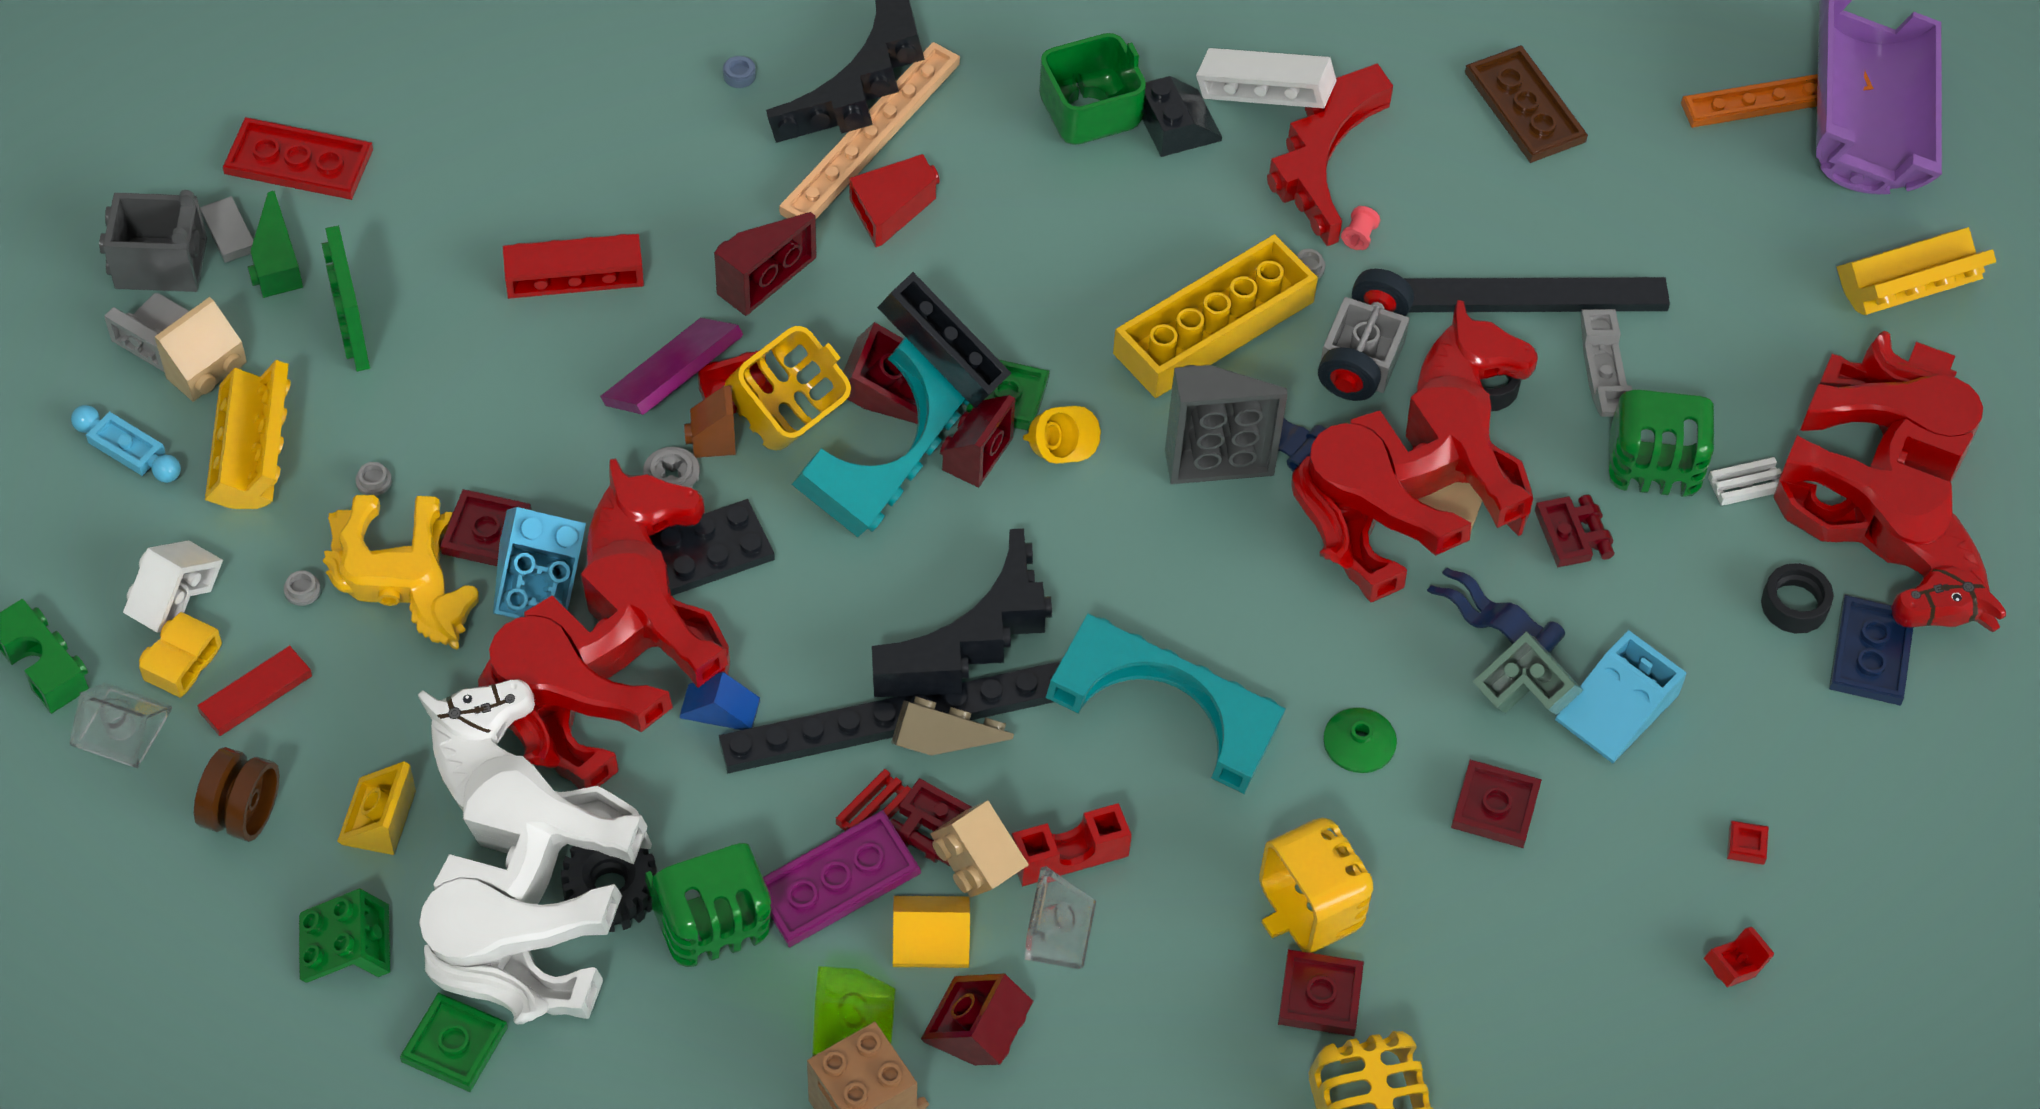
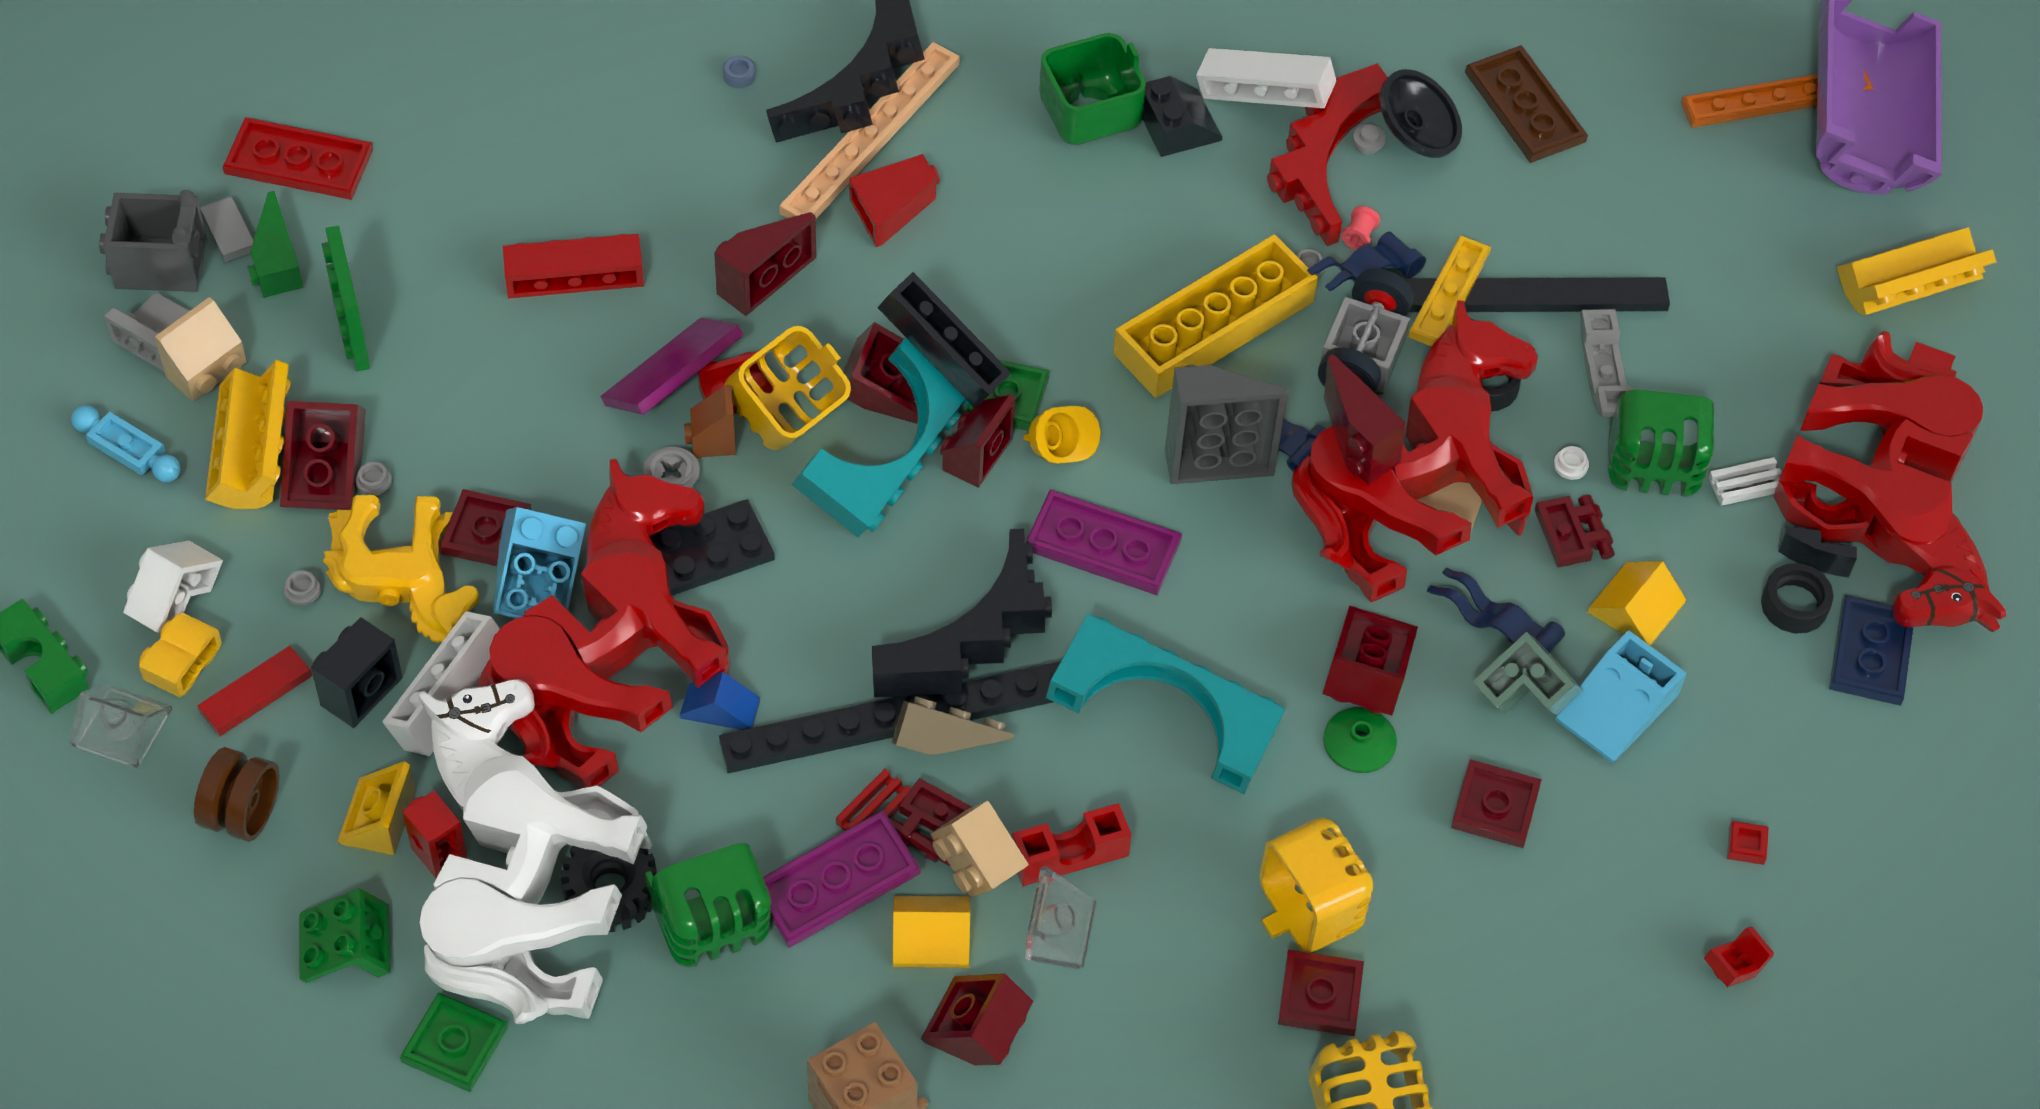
(321, 455): none -> dark red slope
(356, 672): none -> black brick
(433, 831): none -> red brick
(450, 669): none -> white brick
(847, 1003): clear neon green slope -> none
(1103, 542): none -> magenta tile
(1363, 423): none -> dark red slope
(1369, 138): none -> light grey plate
(1370, 661): none -> dark red slope
(1388, 253): none -> dark blue flag
(1420, 113): none -> black dish
(1451, 285): none -> yellow tile
(1571, 463): none -> white plate
(1639, 600): none -> yellow slope
(1806, 548): none -> black slope

